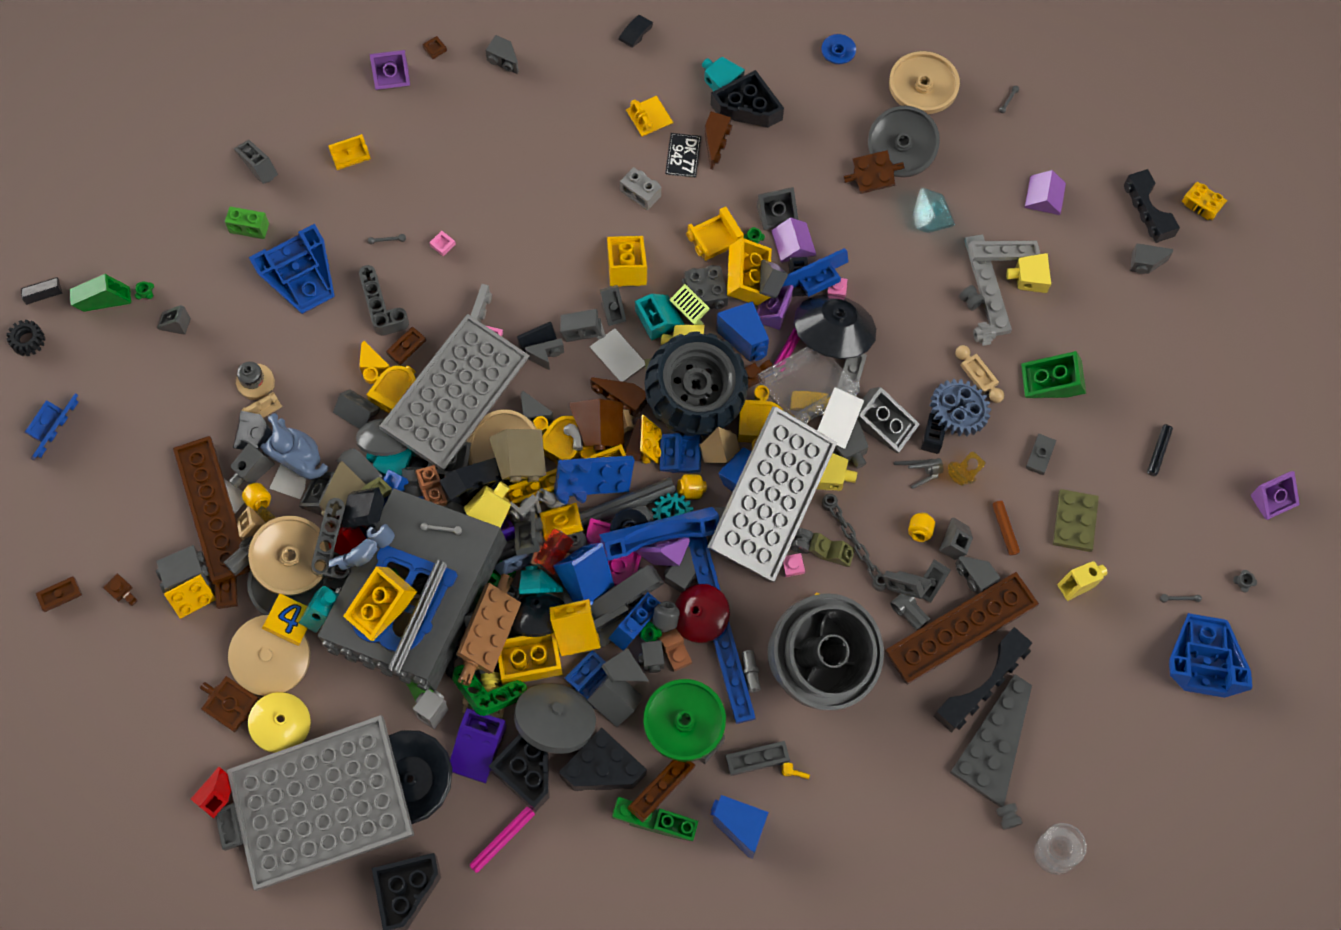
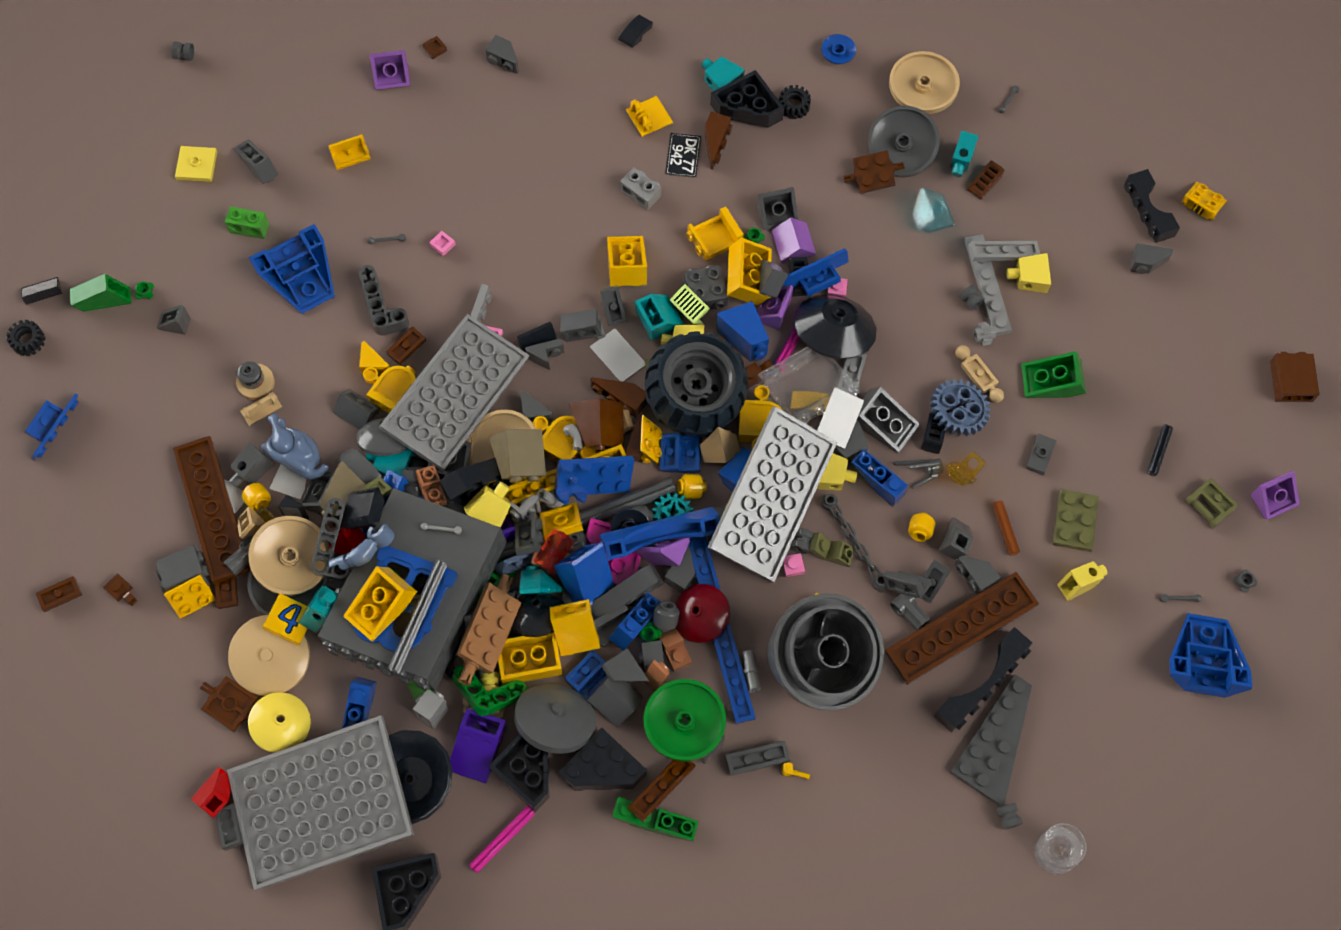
(183, 50): none -> dark grey wheel
(196, 163): none -> light yellow plate
(252, 430): plate -> none
(291, 507): none -> black slope
(359, 701): none -> blue slope
(657, 675): none -> nougat slope
(739, 823): blue slope -> none
(795, 93): none -> black tyre
(881, 479): none -> blue slope
(963, 153): none -> teal torso
(992, 170): none -> reddish brown slope
(1045, 192): medium lavender slope -> none
(1216, 499): none -> olive plate
(1294, 377): none -> reddish brown brick

